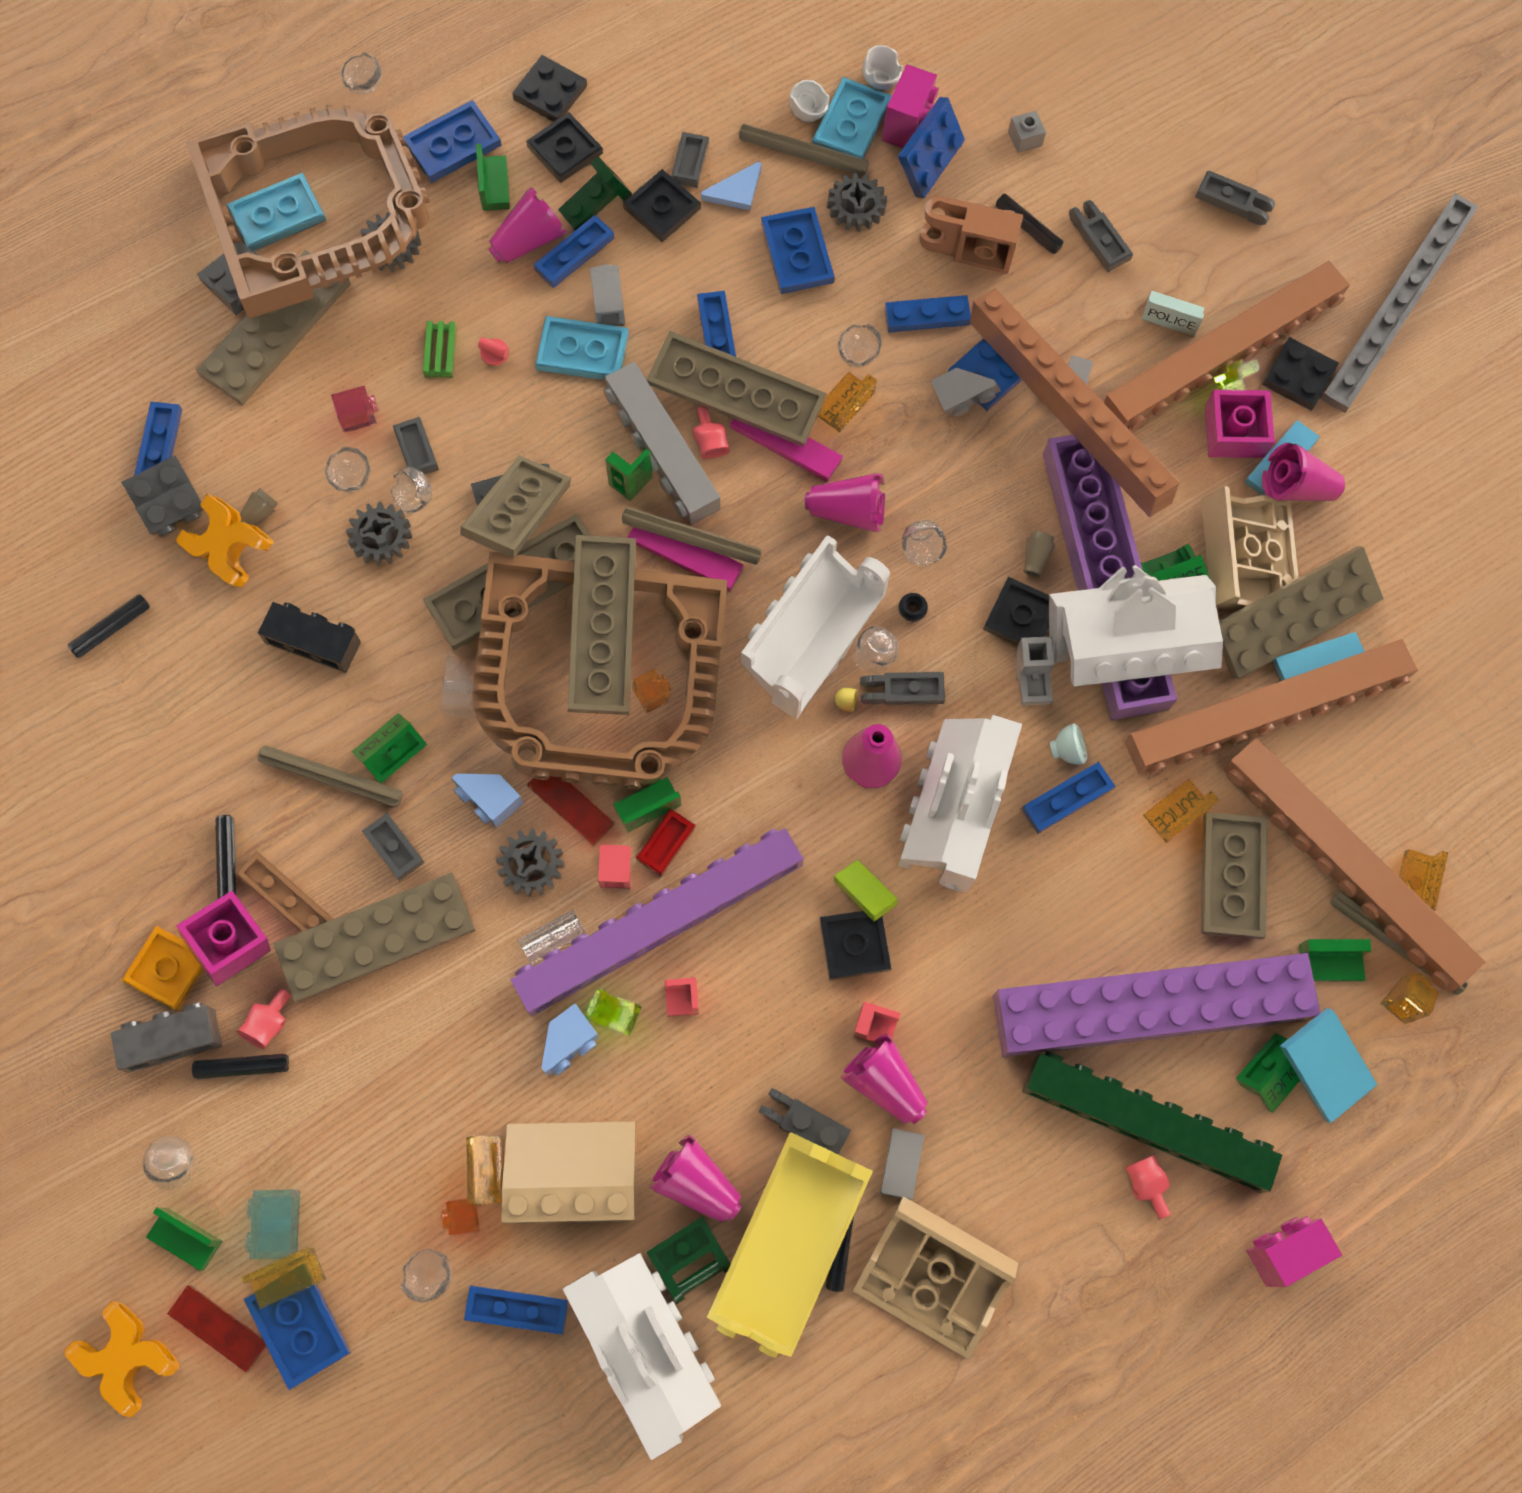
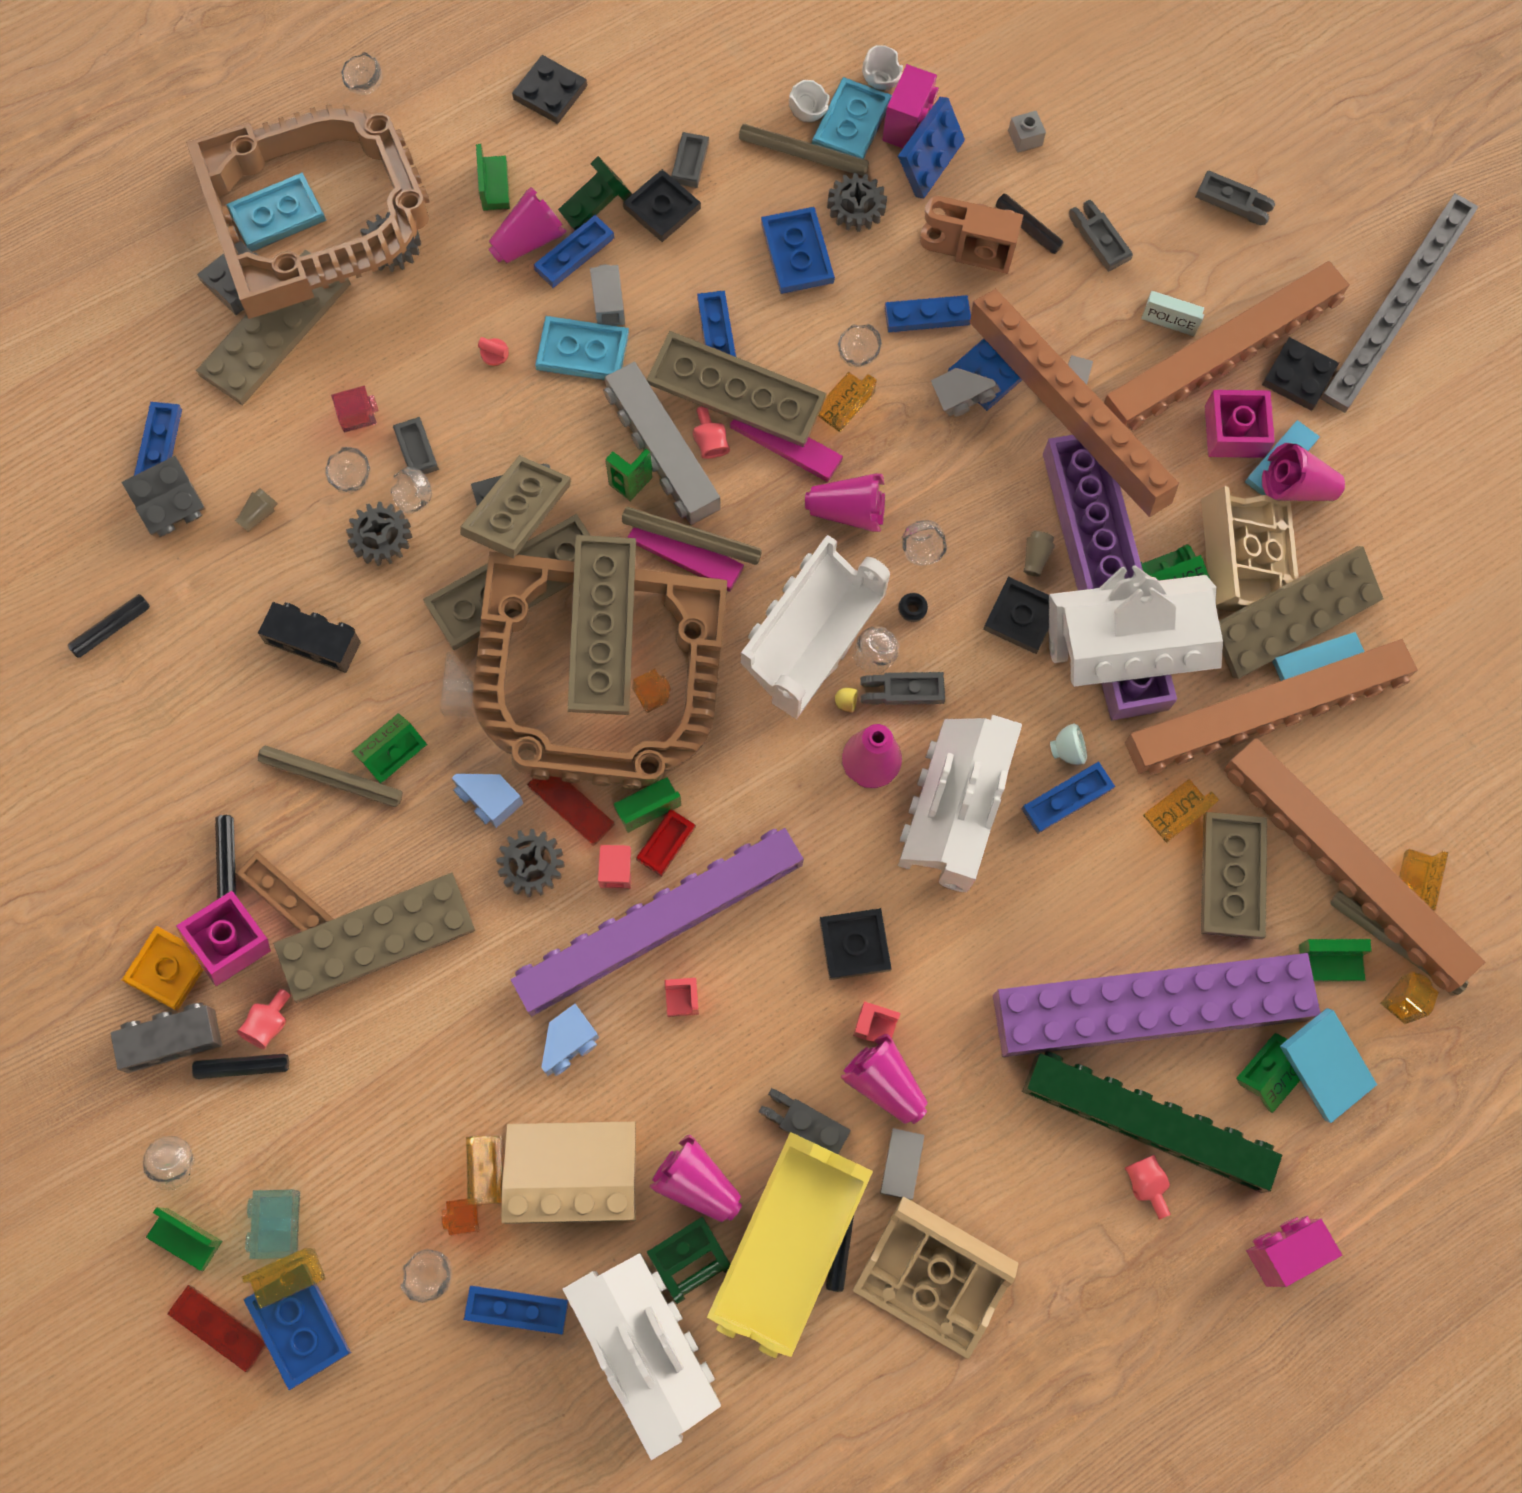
(121, 1358): light orange piece -> none
(224, 540): light orange piece -> none
(393, 846): dark grey plate -> none
(440, 328): bright green tile -> none
(451, 141): blue plate -> none
(551, 936): clear axle -> none
(564, 147): black plate -> none
(612, 1012): clear neon green bracket -> none
(735, 190): light blue tile -> none
(865, 890): lime tile -> none
(1033, 670): light grey brick -> none
(1236, 371): clear neon green bracket -> none

